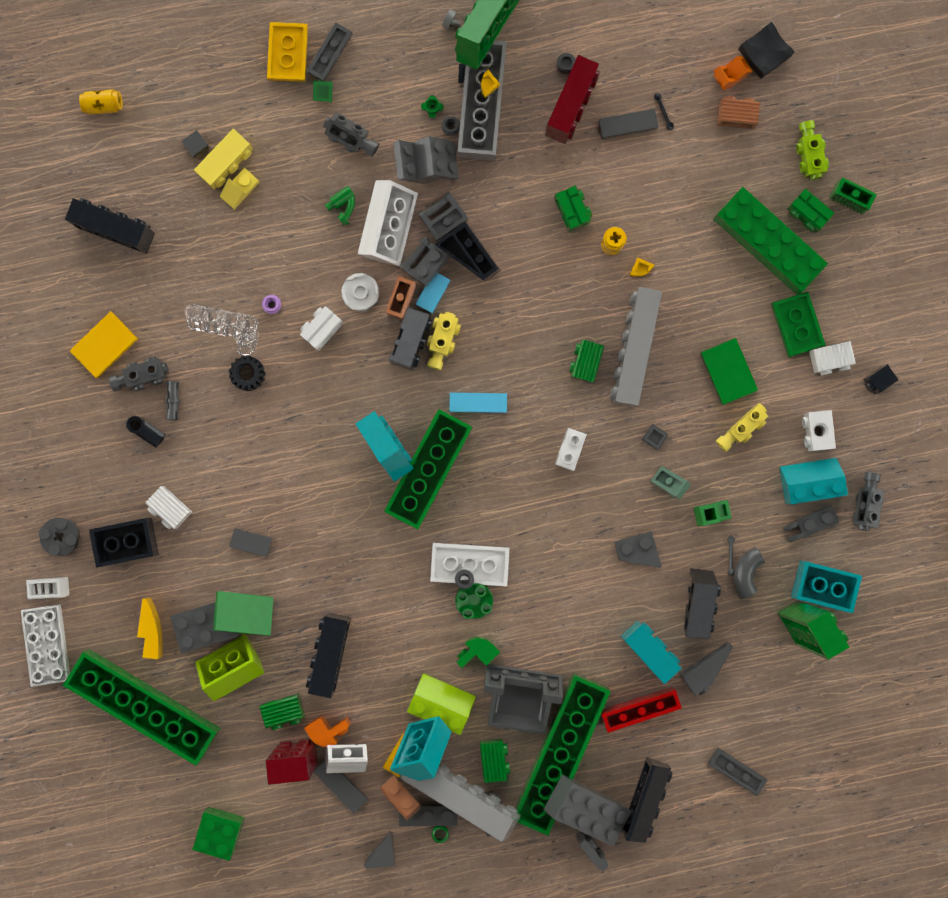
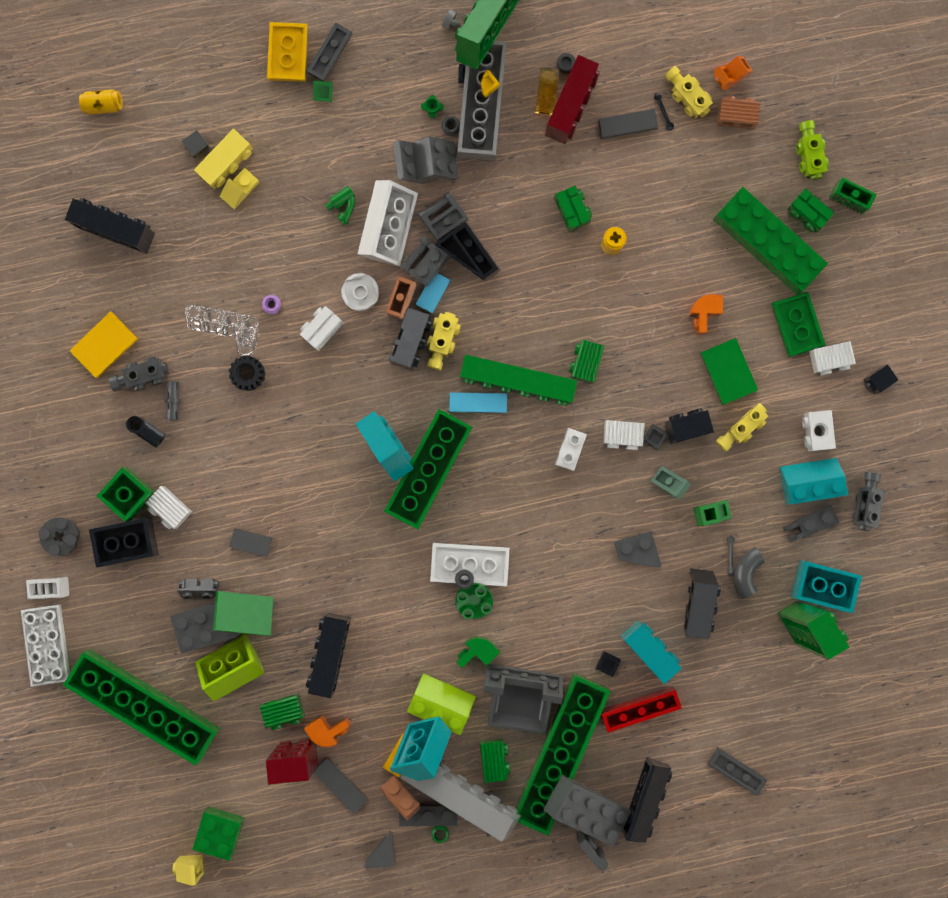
(125, 494): none -> green brick
(150, 629): yellow slope -> none
(188, 869): none -> light yellow slope
(205, 590): none -> dark grey hinge
(346, 758): white brick -> none
(349, 134): dark grey brick -> none
(518, 379): none -> green brick
(547, 90): none -> clear yellow slope
(608, 664): none -> black tile
(623, 433): none -> white brick
(636, 347): light grey brick -> none
(641, 268): yellow tile -> none
(687, 427): none -> black brick
(690, 96): none -> light yellow brick
(703, 672): dark grey slope -> none
(705, 306): none -> orange brick
(766, 50): black brick -> none

